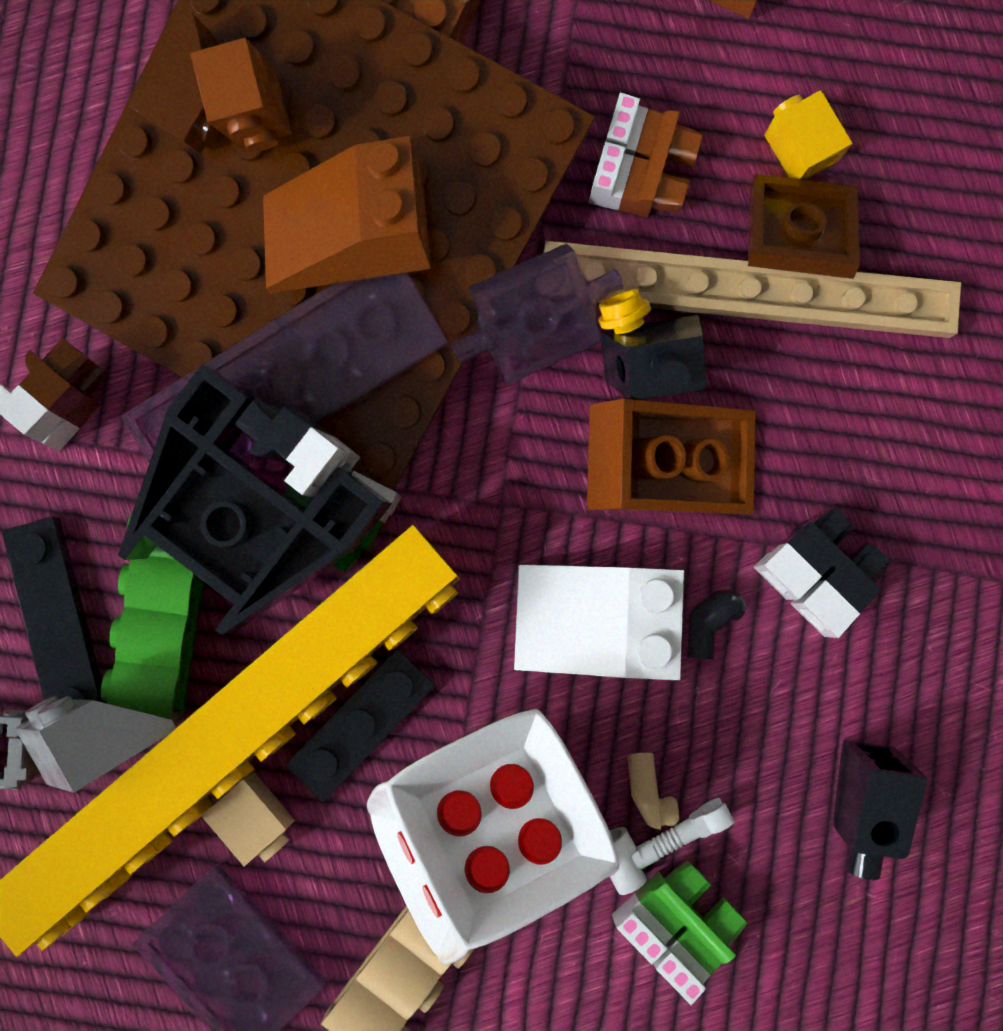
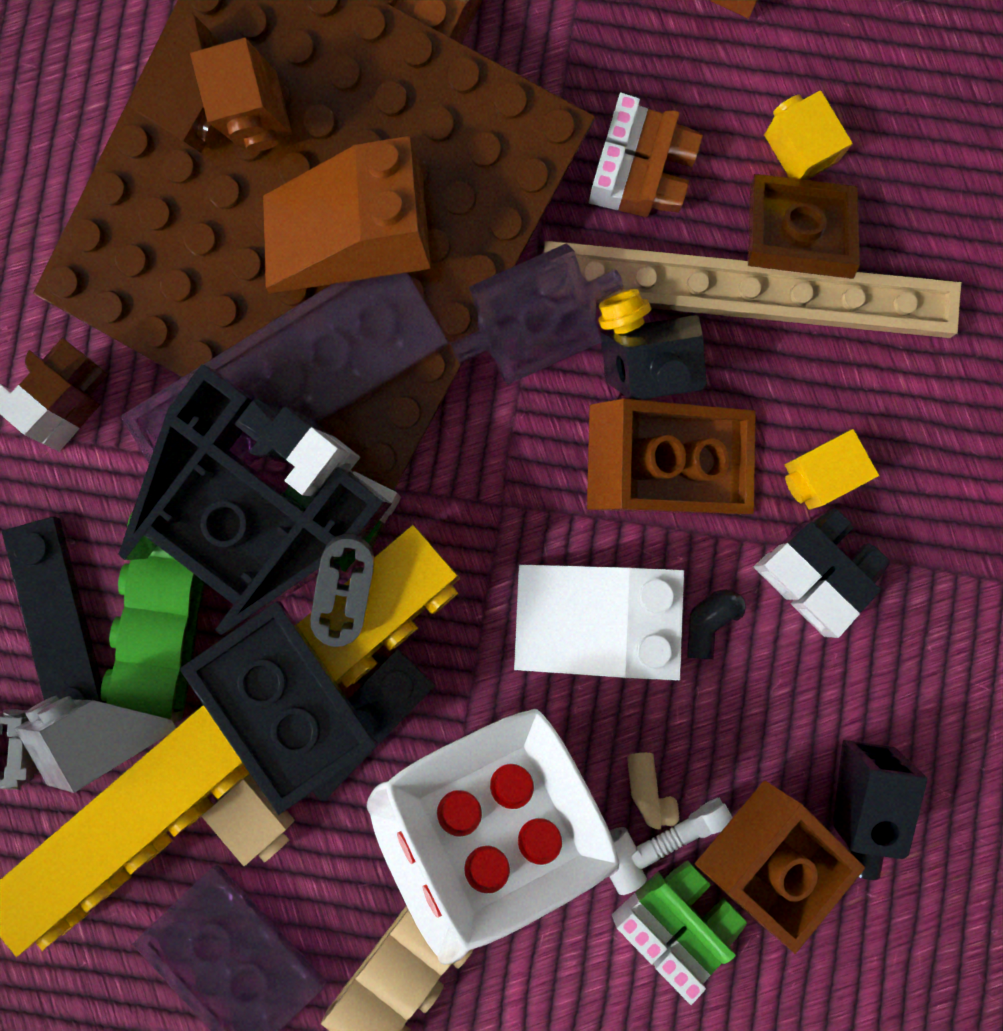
(278, 707): none -> black plate
(328, 587): none -> dark grey beam
(780, 865): none -> dark orange brick
(829, 471): none -> yellow brick

